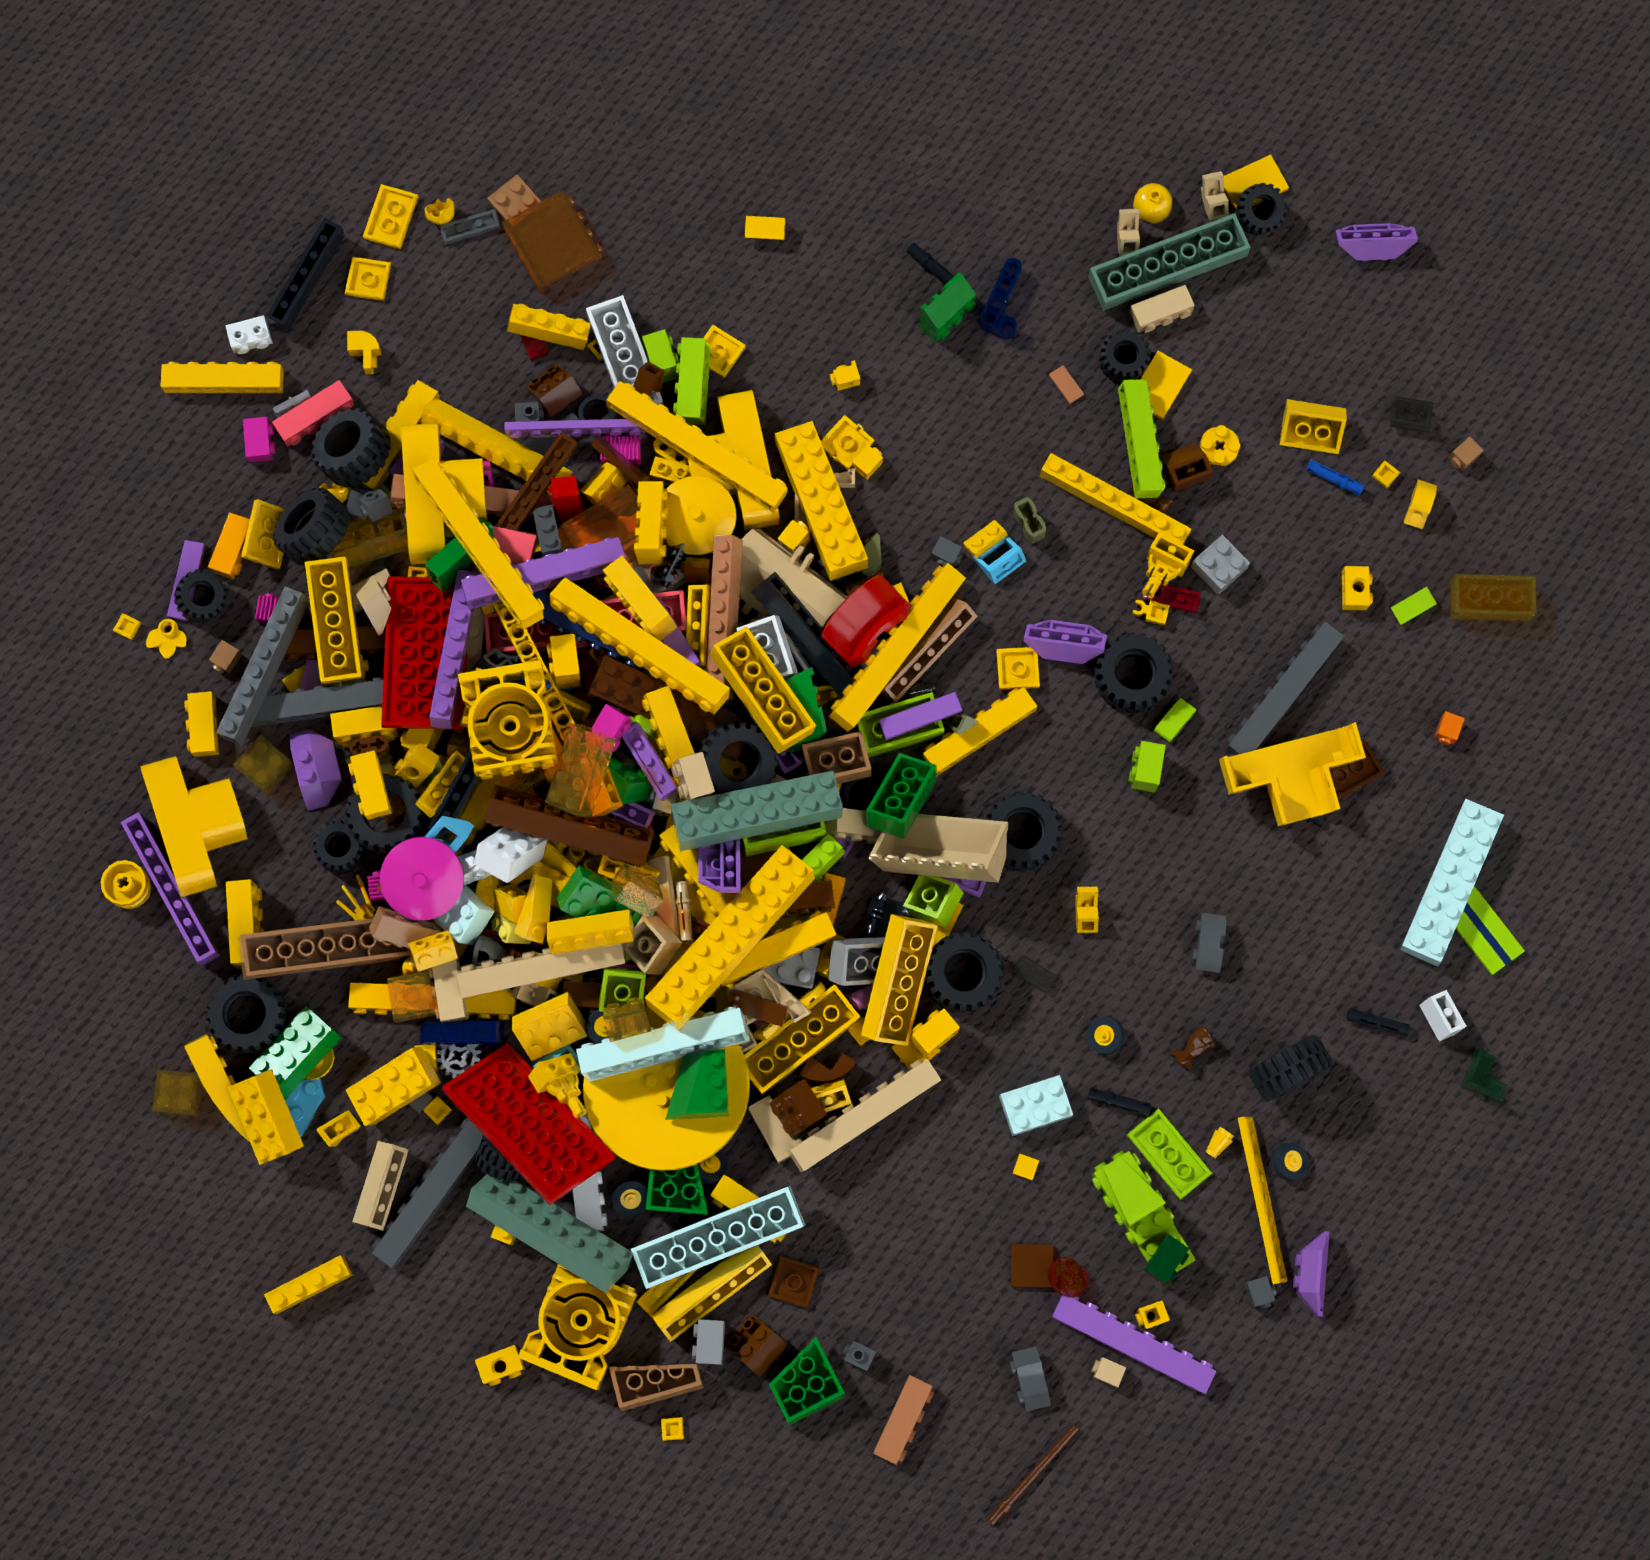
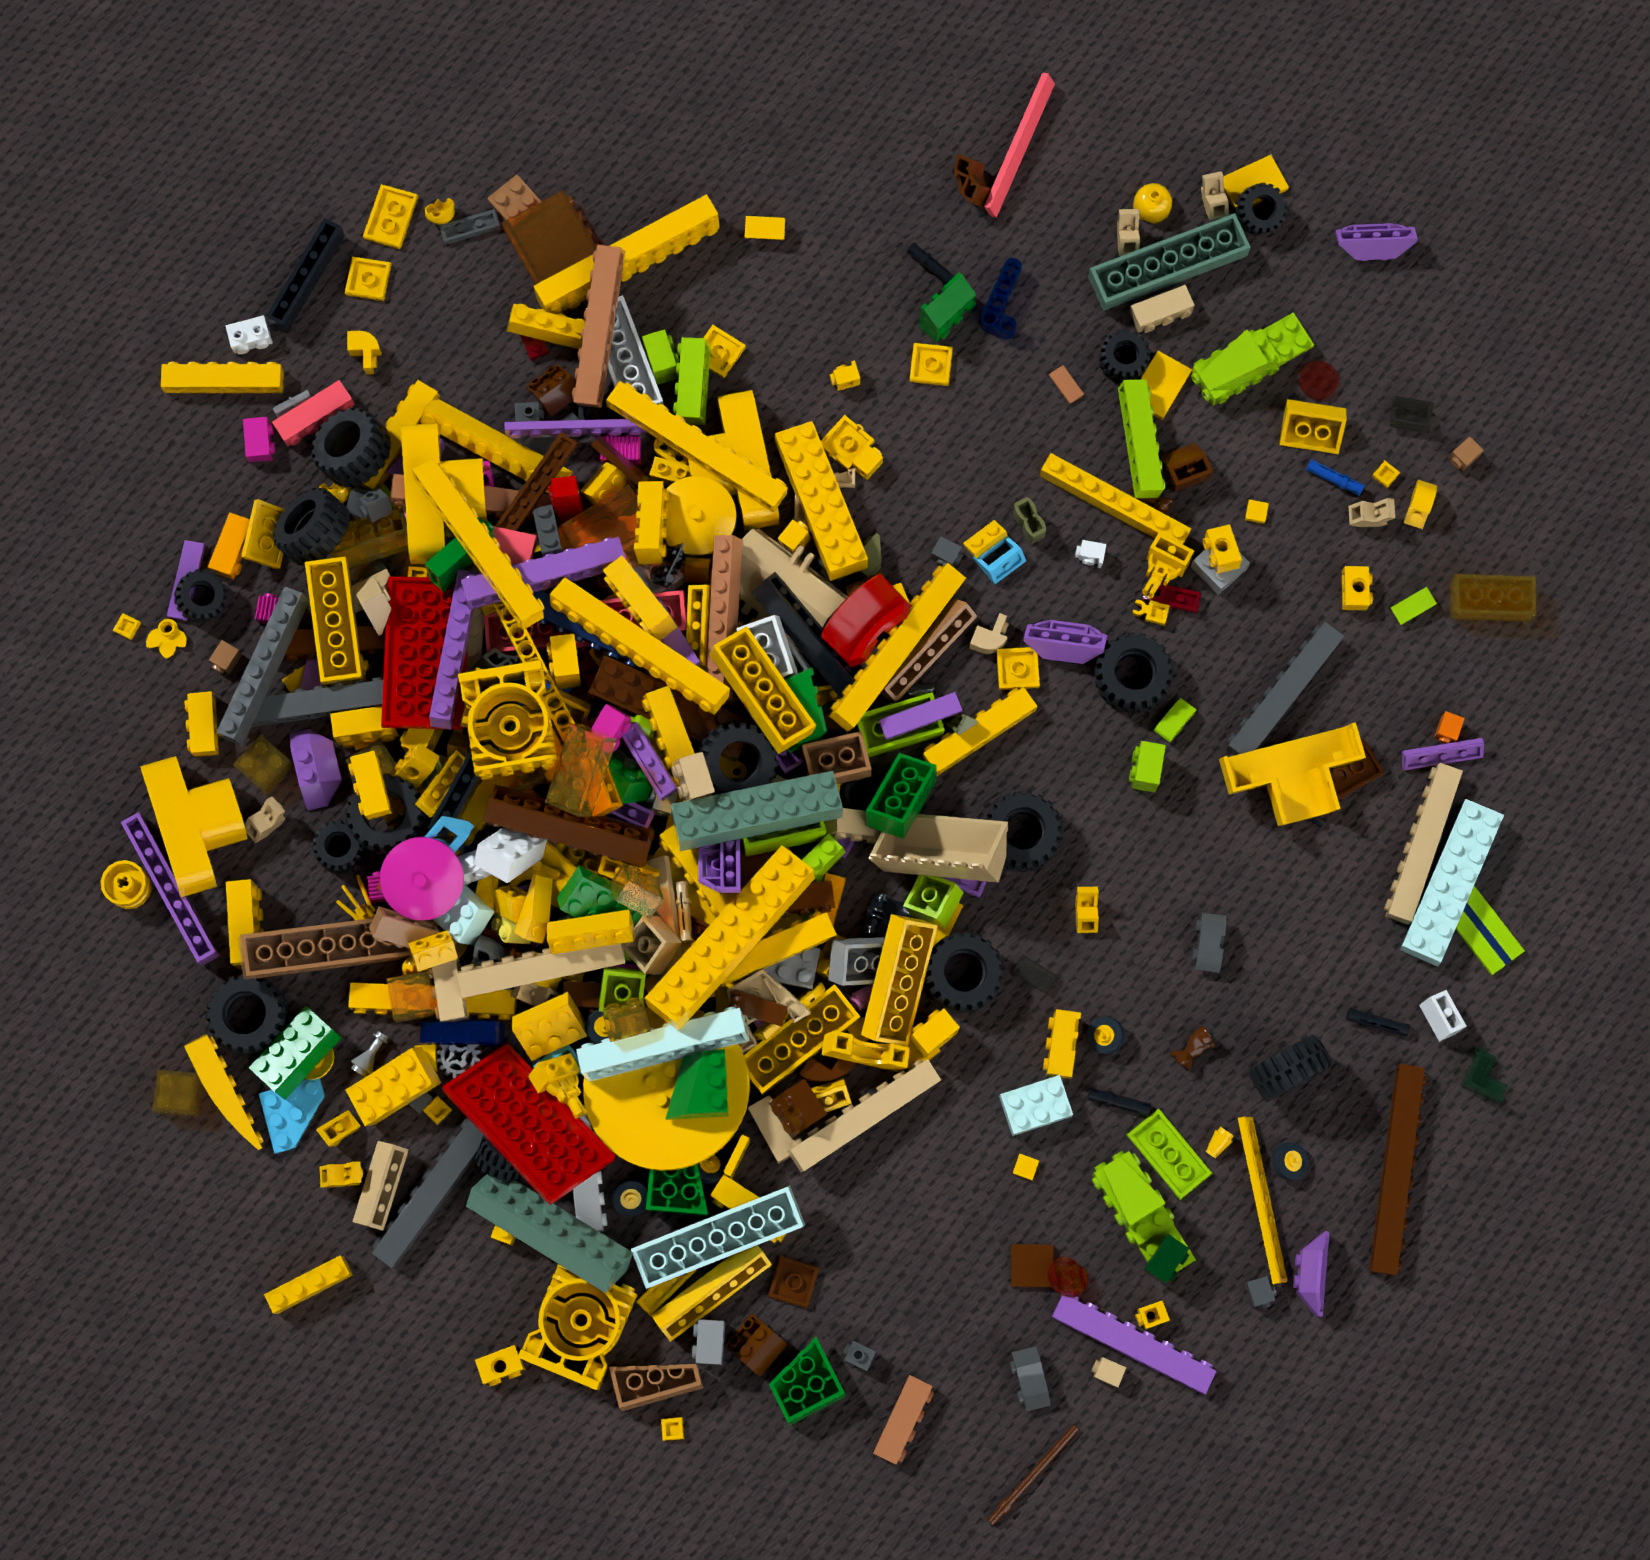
(265, 821): none -> tan brick
(265, 1117): yellow brick -> none
(340, 1175): none -> yellow brick
(365, 1062): none -> light grey piece
(369, 744): reddish brown beam -> none
(598, 326): none -> nougat brick
(641, 250): none -> yellow brick
(649, 379): reddish brown brick -> none
(736, 1156): none -> yellow tile
(884, 1056): none -> yellow arch
(931, 364): none -> yellow tile
(971, 180): none -> reddish brown brick
(989, 641): none -> tan brick
(1019, 145): none -> coral tile
(1062, 1043): none -> yellow wedge
(1091, 553): none -> white brick
(1222, 538): none -> yellow brick
(1230, 442): yellow plate -> none
(1250, 359): none -> lime wedge
(1256, 511): none -> yellow tile
(1319, 386): none -> clear red tile
(1371, 514): none -> tan brick
(1396, 1170): none -> reddish brown brick
(1423, 843): none -> tan brick
(1442, 754): none -> medium lavender tile

